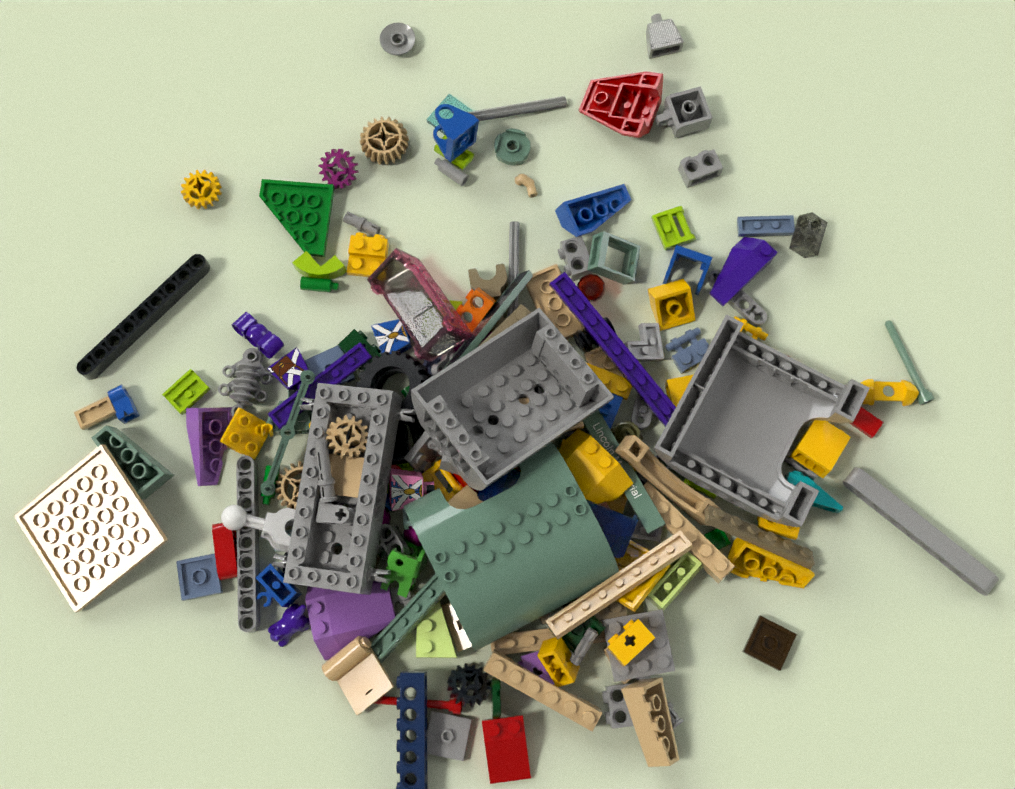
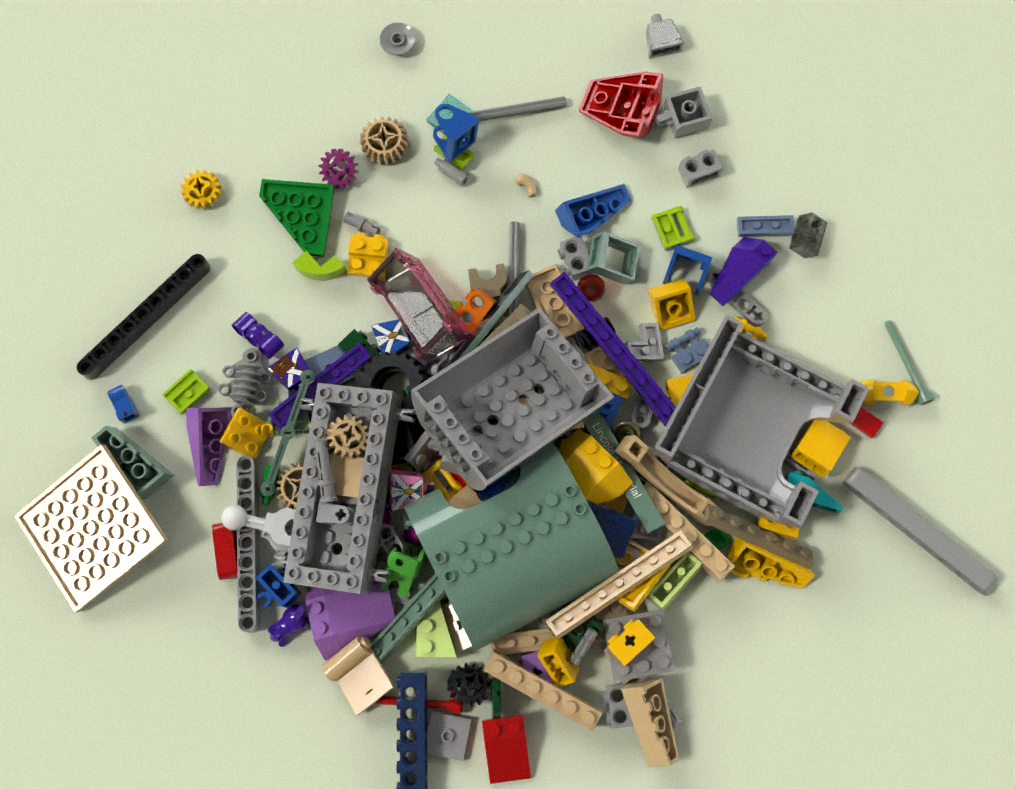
(95, 413): tan plate -> none
(198, 577): sand blue plate -> none
(318, 284): green cylinder -> none
(515, 156): sand green plate -> none
(769, 643): dark brown plate -> none

